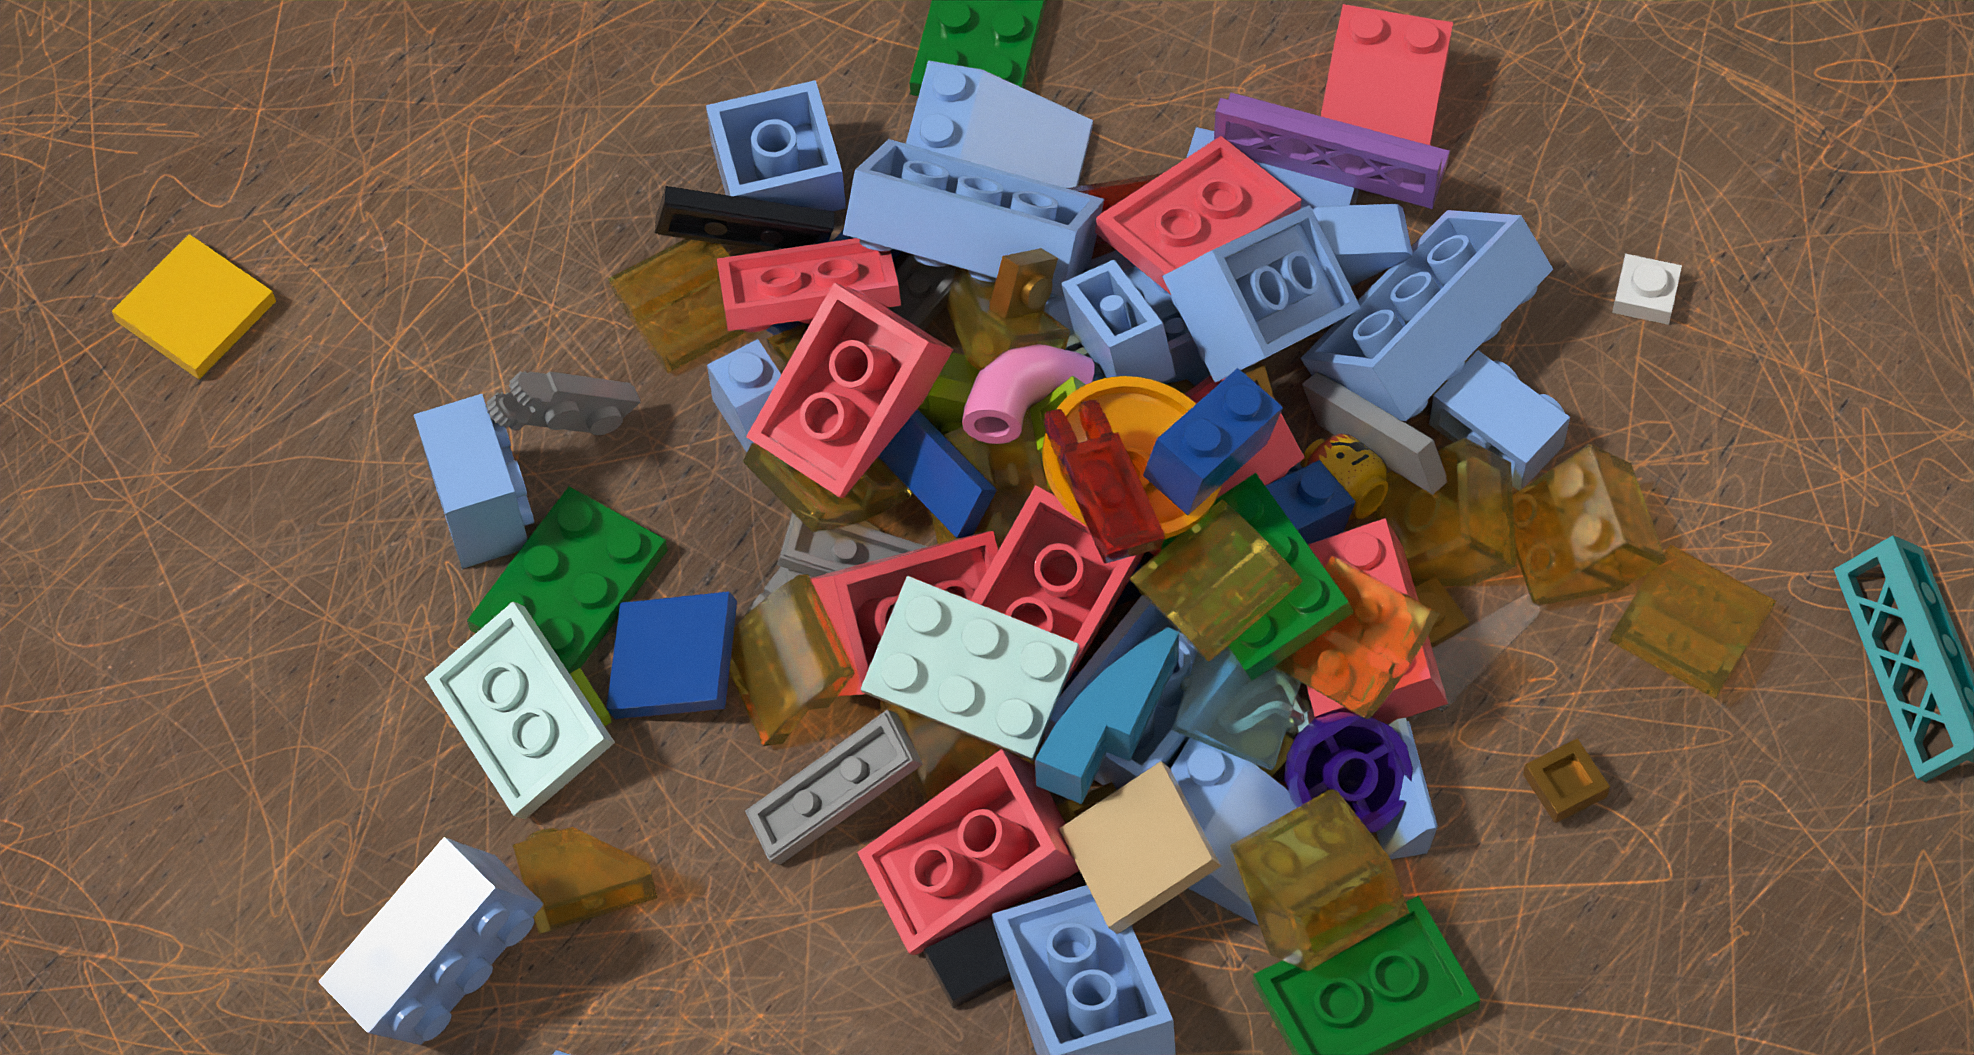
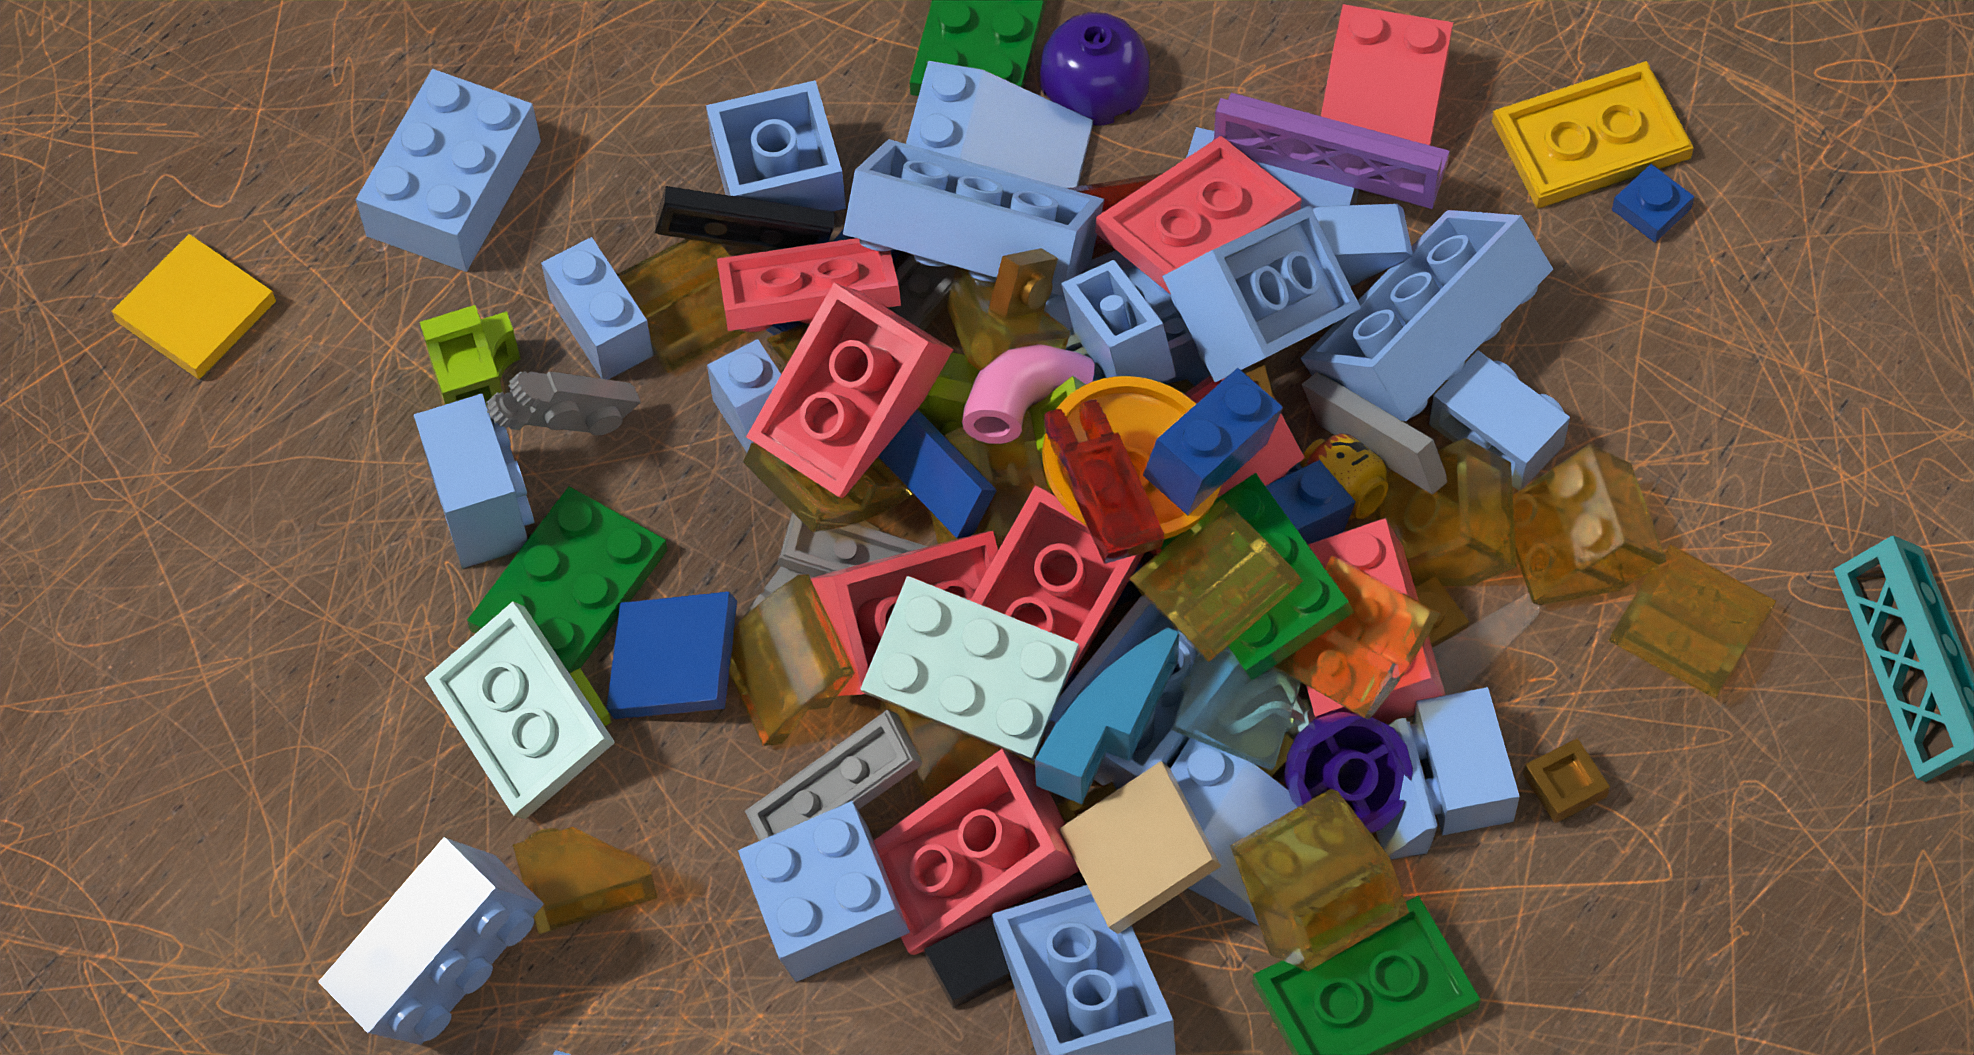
(448, 170): none -> light blue brick
(469, 352): none -> lime brick
(597, 309): none -> light blue brick
(823, 891): none -> light blue brick
(1096, 67): none -> dark purple cylinder
(1465, 761): none -> light blue brick
(1591, 134): none -> yellow tile
(1647, 289): white plate -> none
(1653, 203): none -> blue plate

